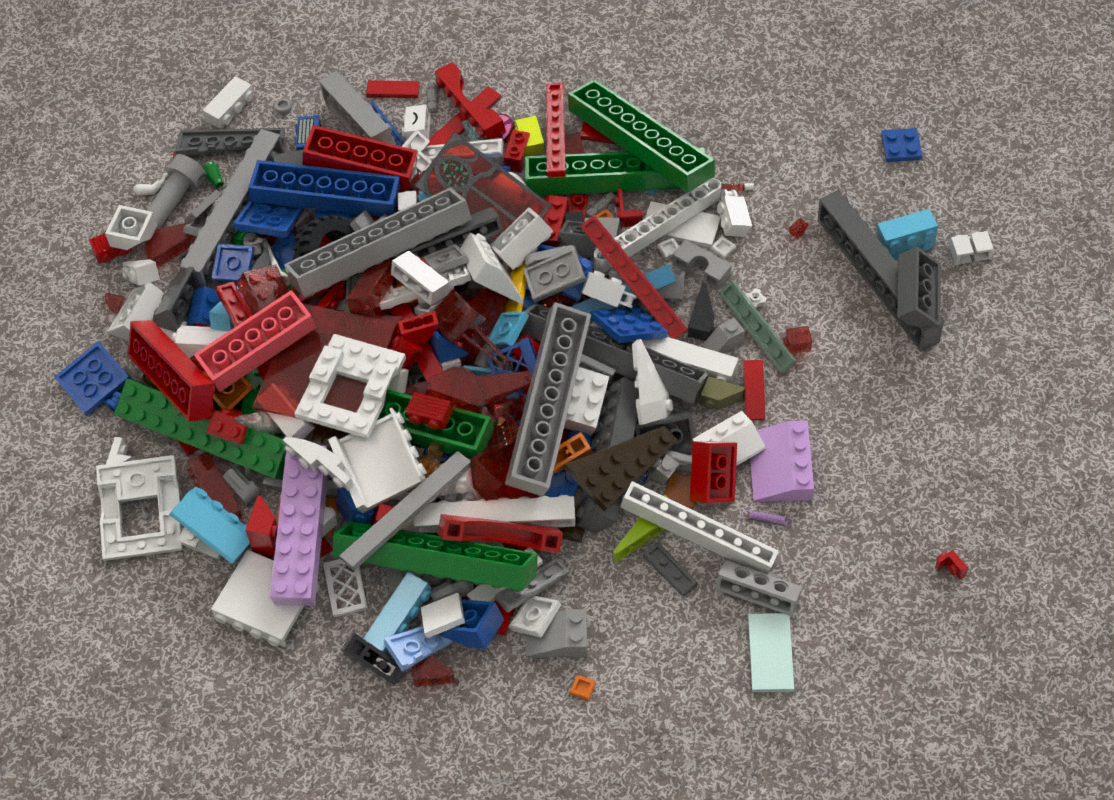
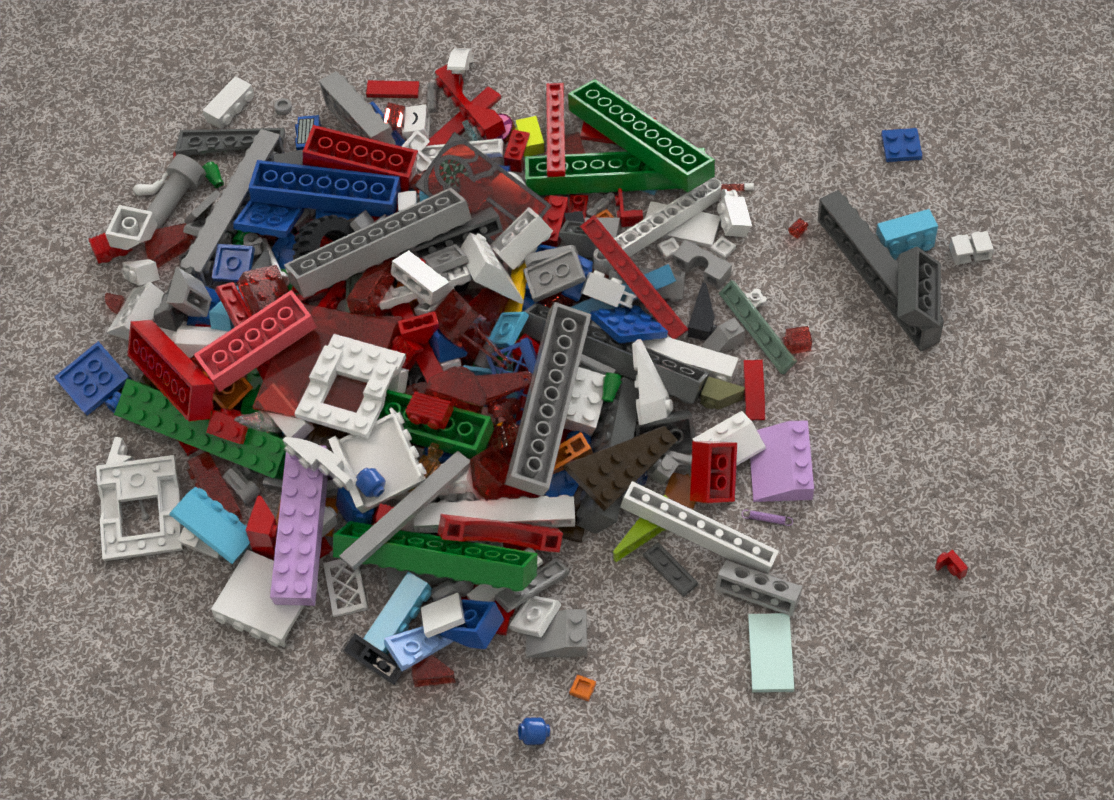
(188, 294): none -> light grey slope
(370, 482): none -> blue head
(394, 115): none -> clear red slope
(460, 60): none -> white slope
(471, 193): none -> clear red slope
(533, 731): none -> blue head
(611, 384): none -> green cone

